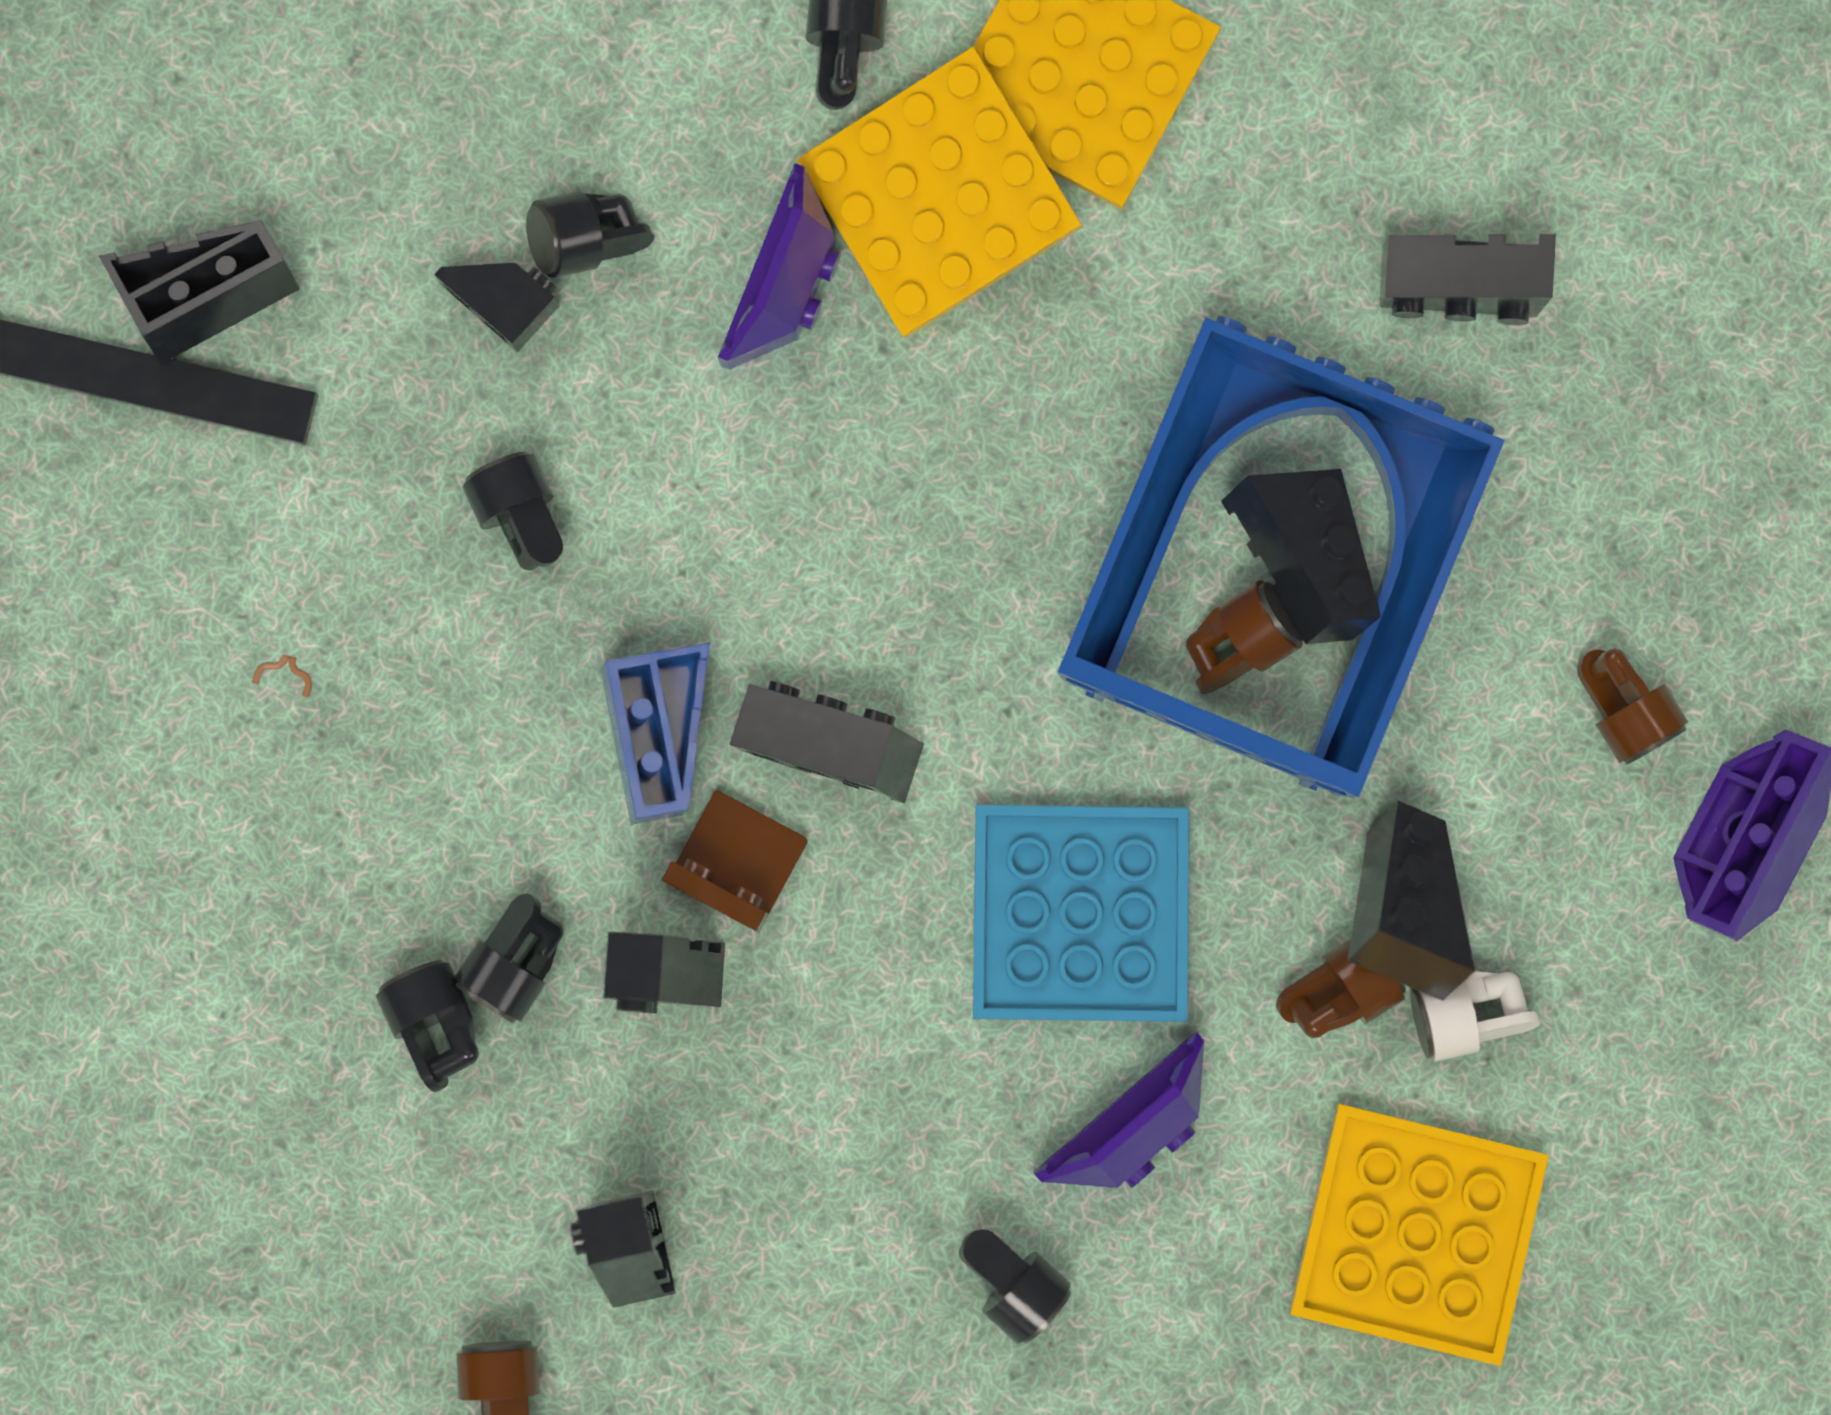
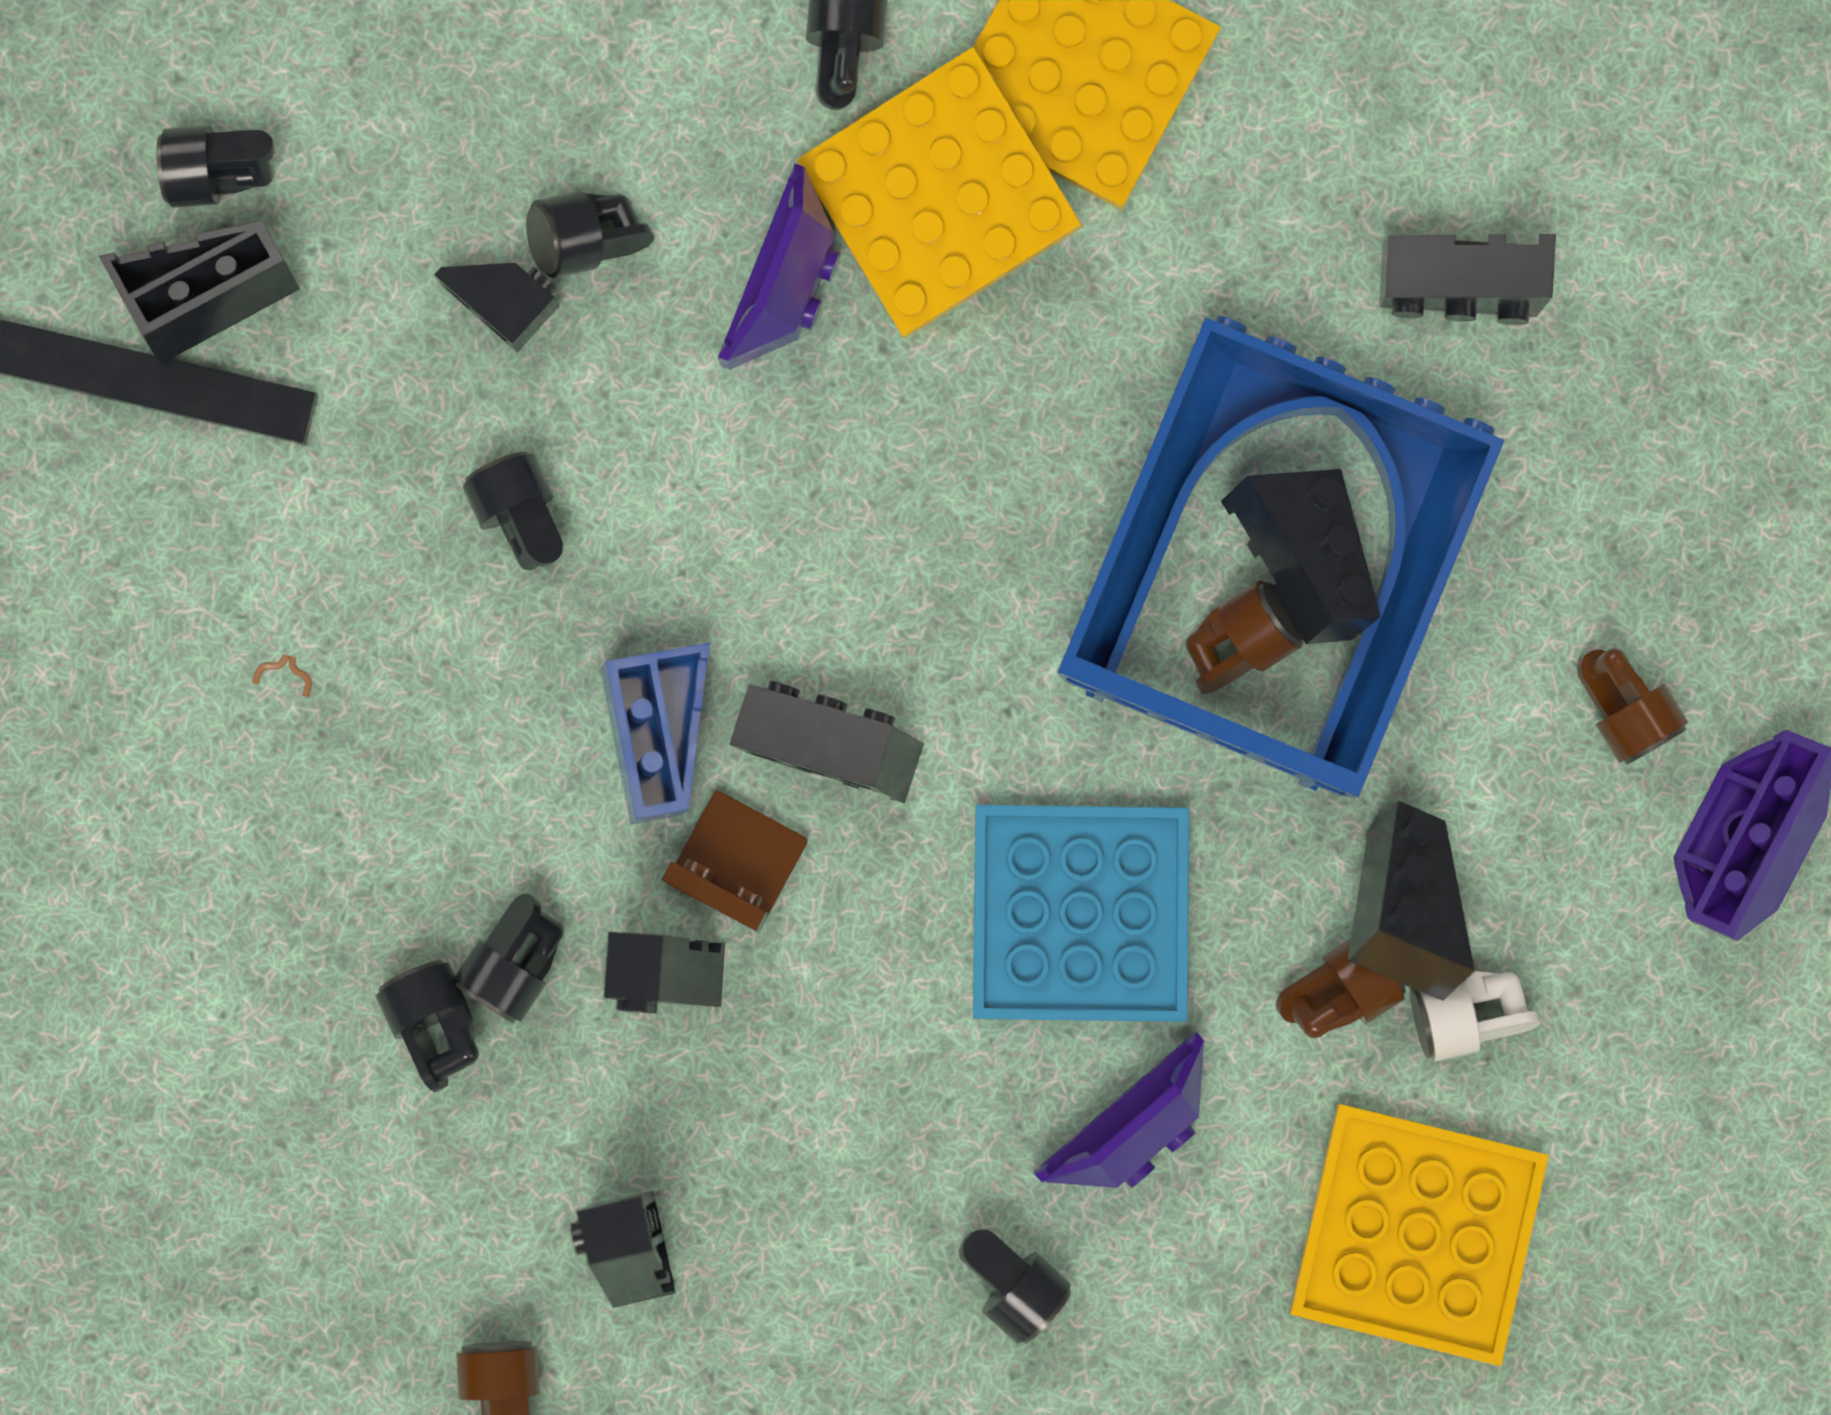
(202, 164): none -> black piece

